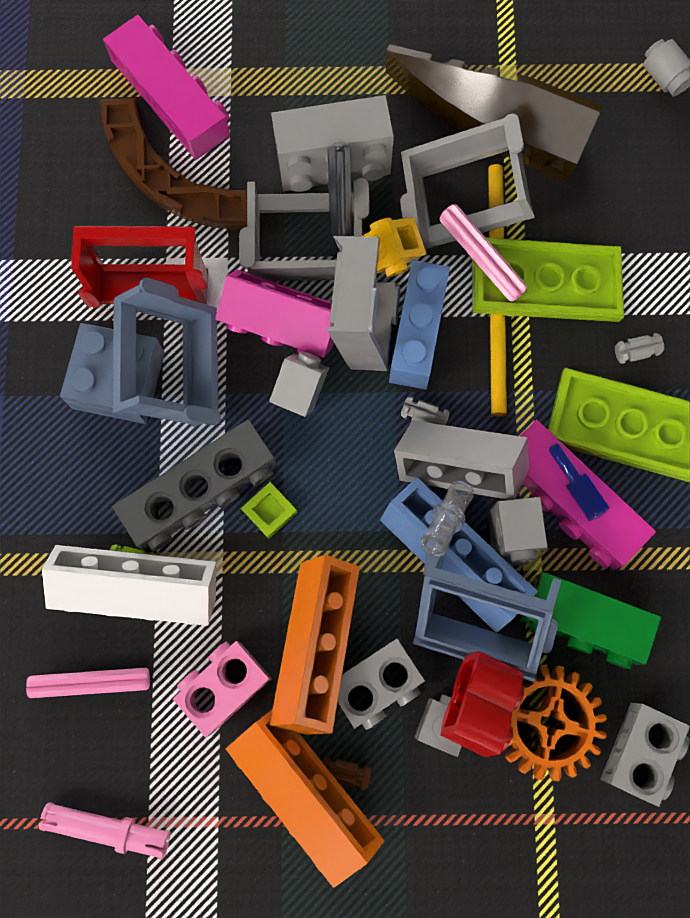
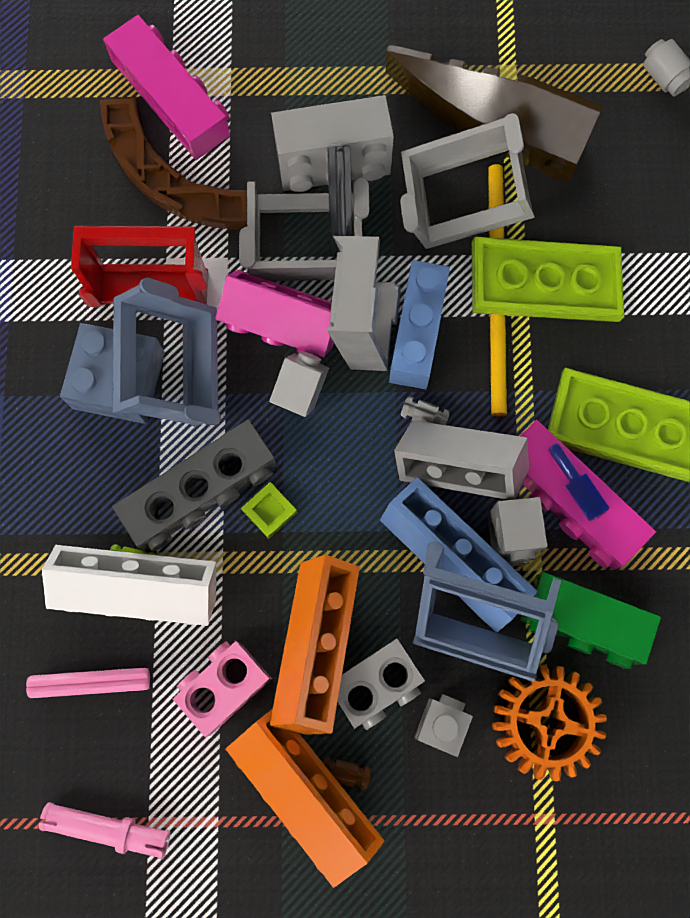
(398, 244): yellow brick -> none
(447, 518): clear pin -> none
(483, 252): bright pink axle -> none
(483, 705): red brick -> none
(634, 748): light grey brick -> none
(639, 348): light grey piece -> none

